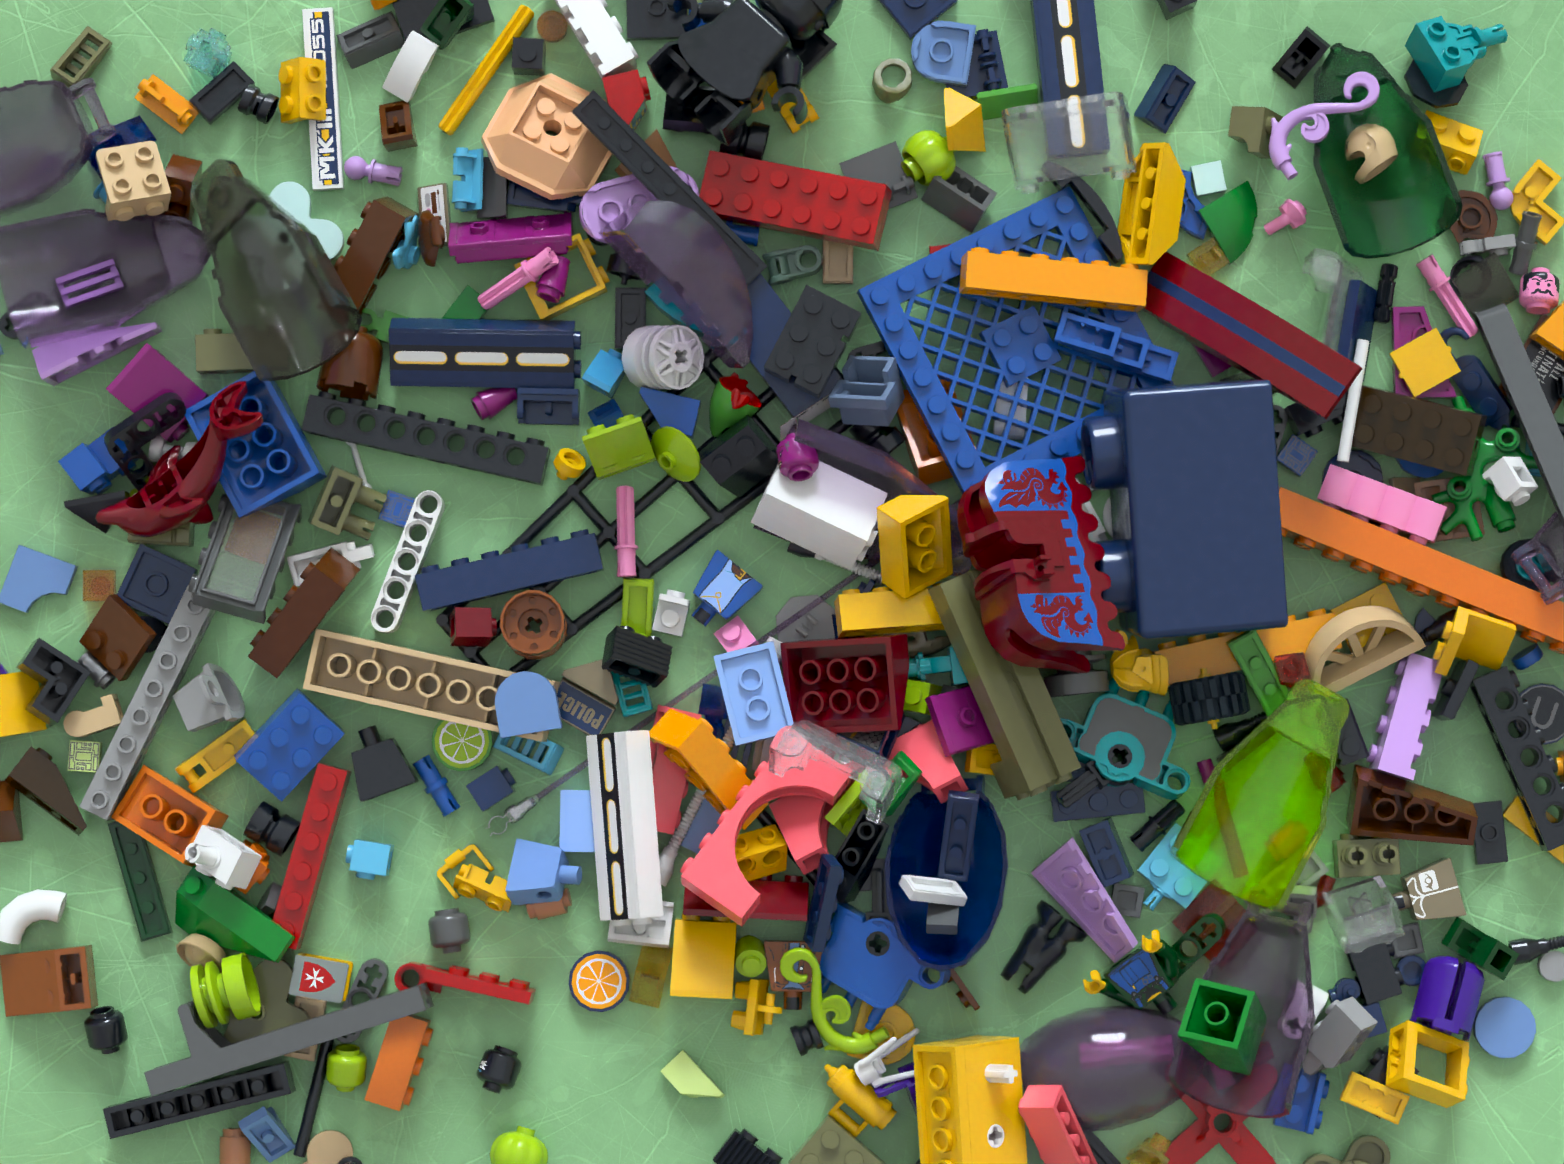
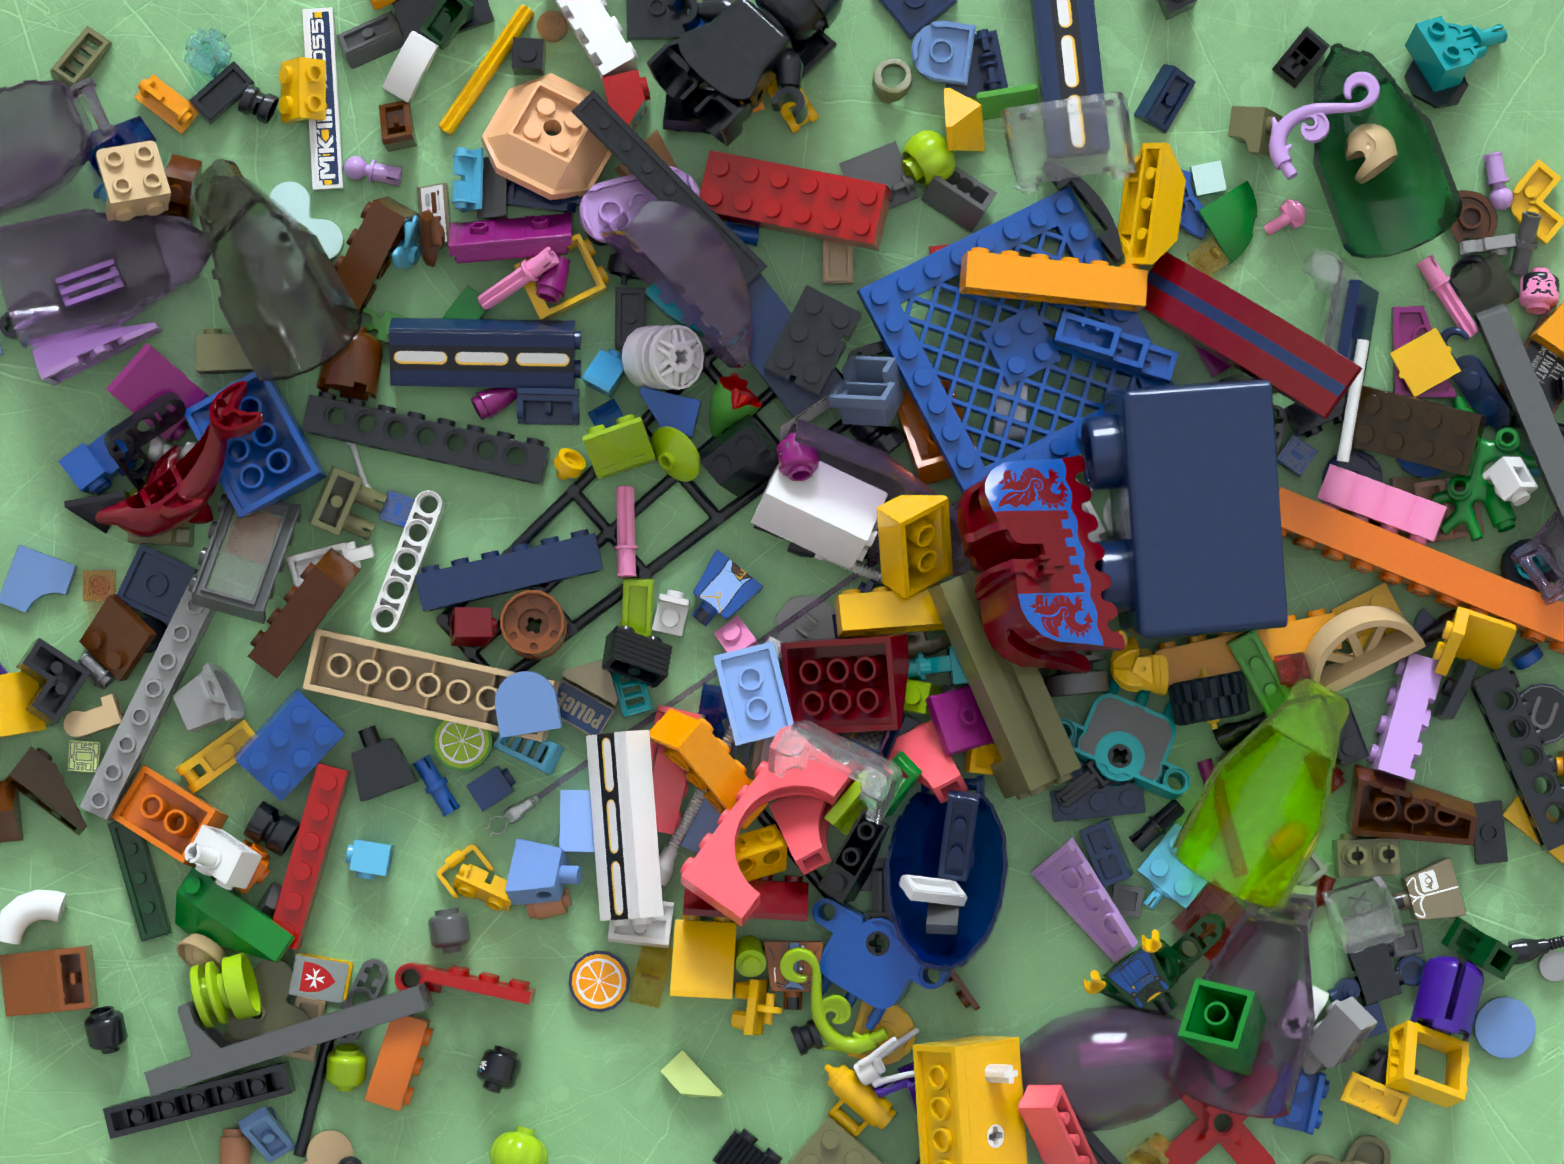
(750, 142): black wheel -> none
(790, 264): sand green piece -> none
(823, 903): dark blue plate -> none
(1040, 951): black piece -> none
(1385, 293): black axle -> none
(1457, 141): yellow bracket -> none

